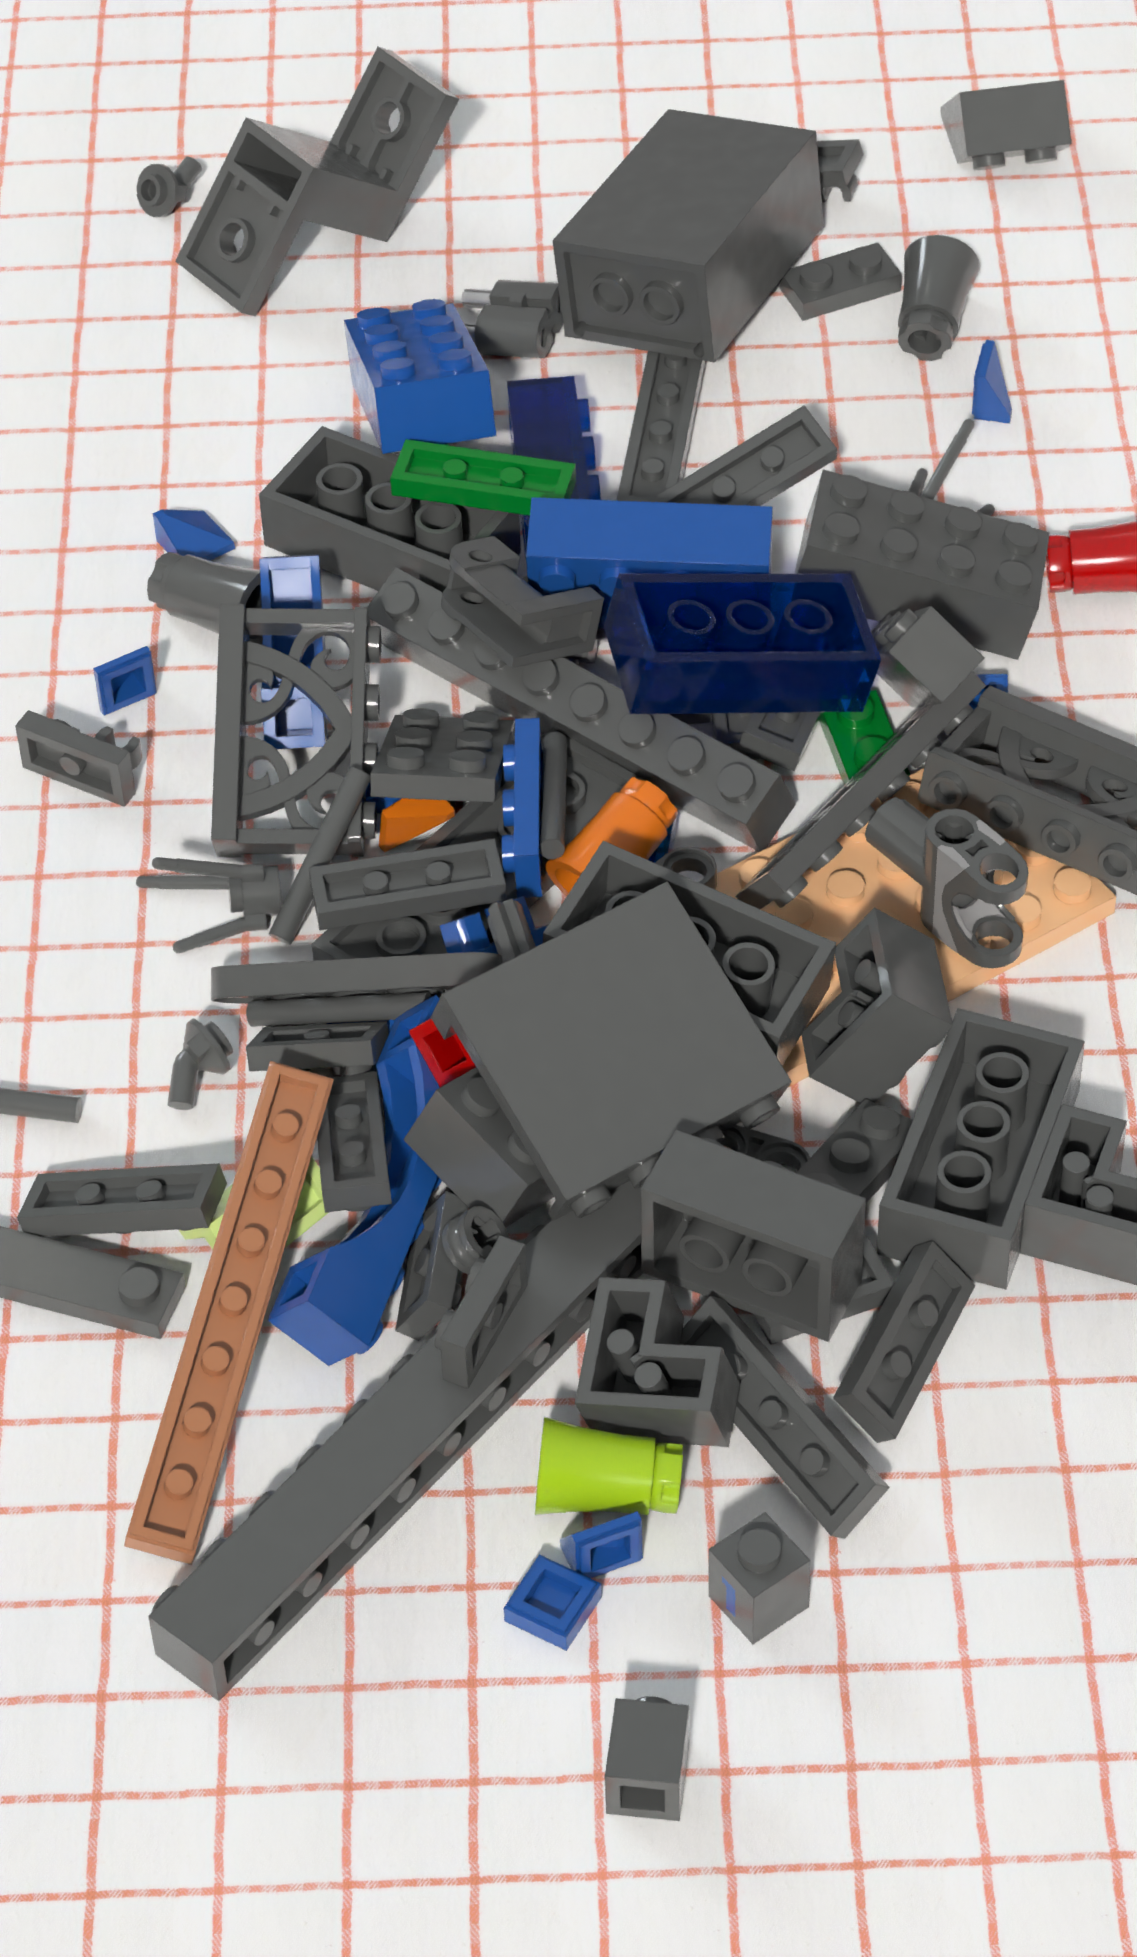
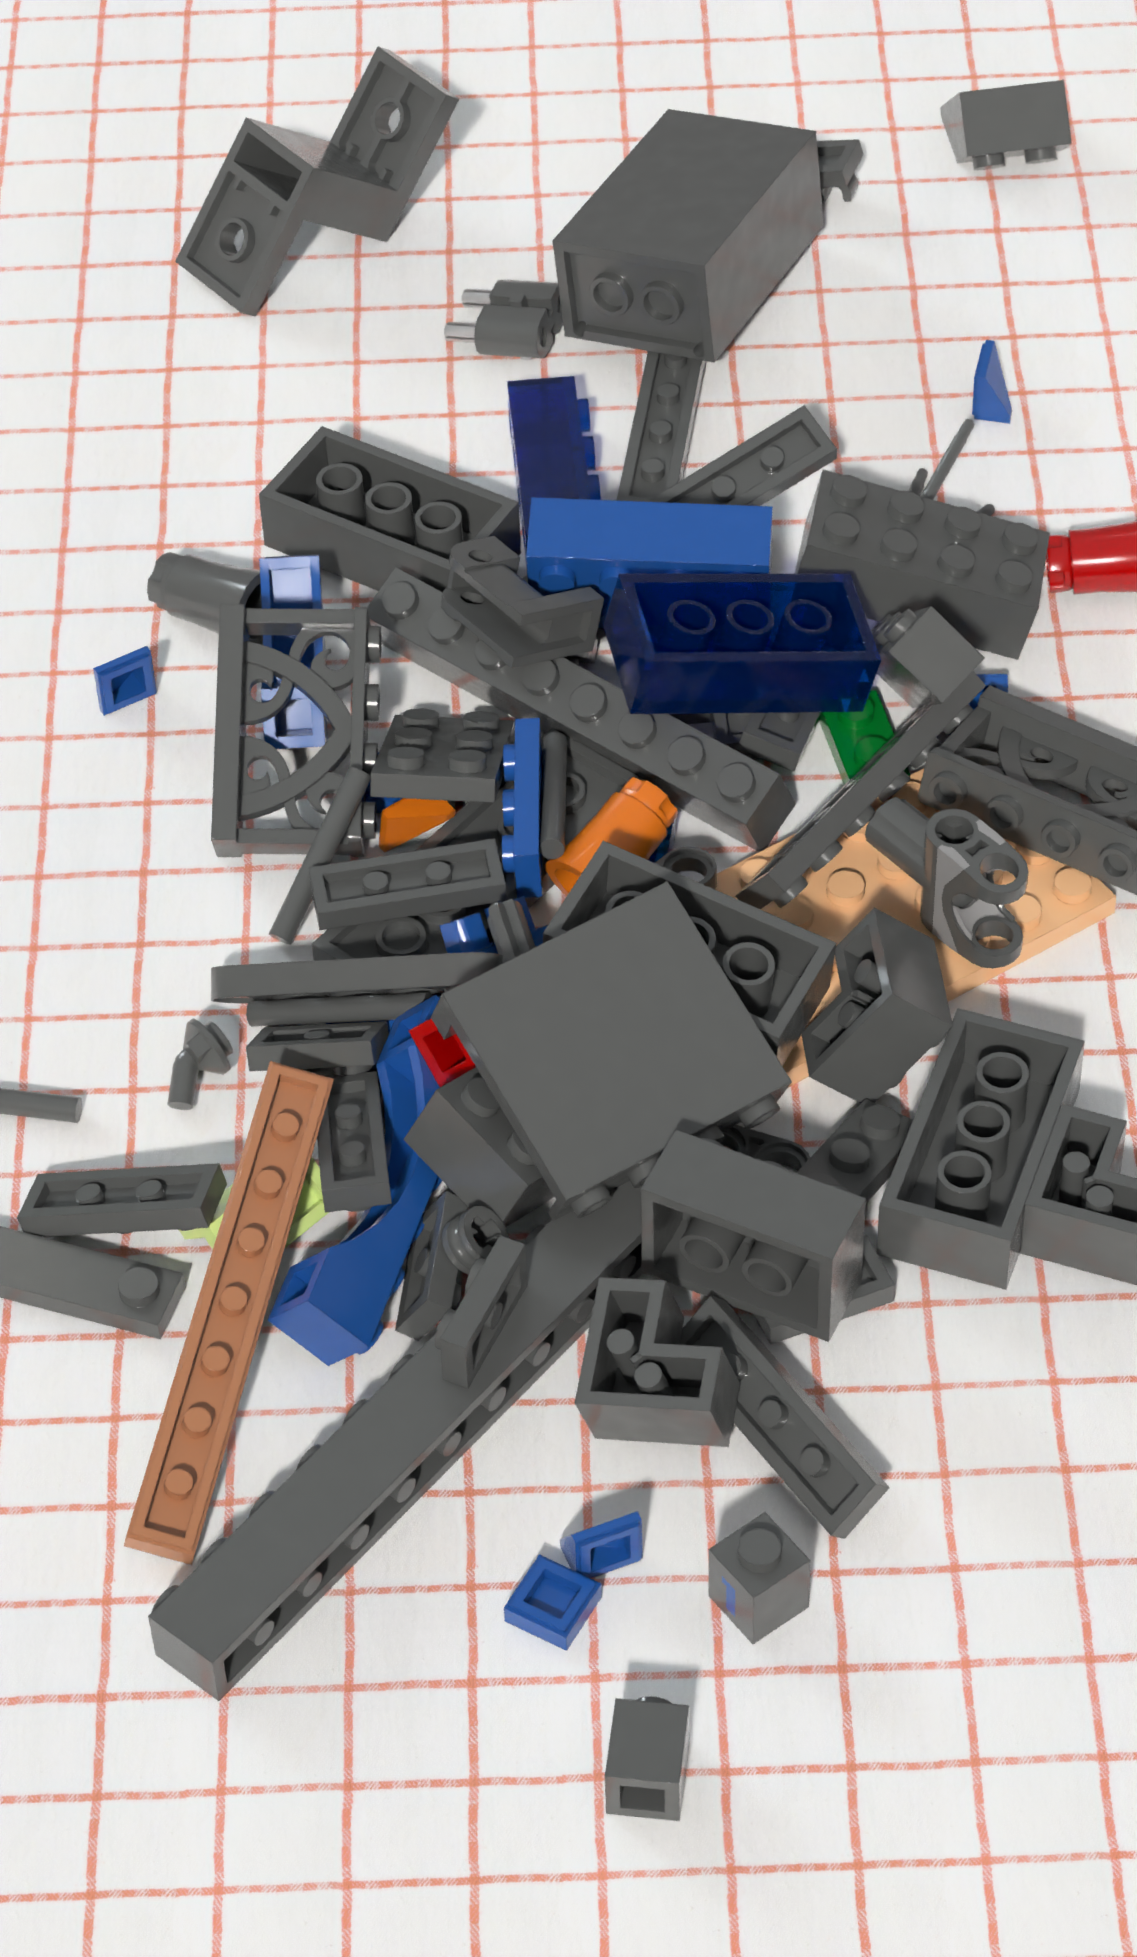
(78, 759): dark grey plate -> none
(162, 188): dark grey plate -> none
(191, 533): blue slope -> none
(250, 889): dark grey plant -> none
(419, 375): blue brick -> none
(478, 477): green plate -> none
(605, 1472): lime plant -> none
(841, 281): dark grey plate -> none
(904, 1342): dark grey plate -> none
(935, 290): dark grey plant -> none

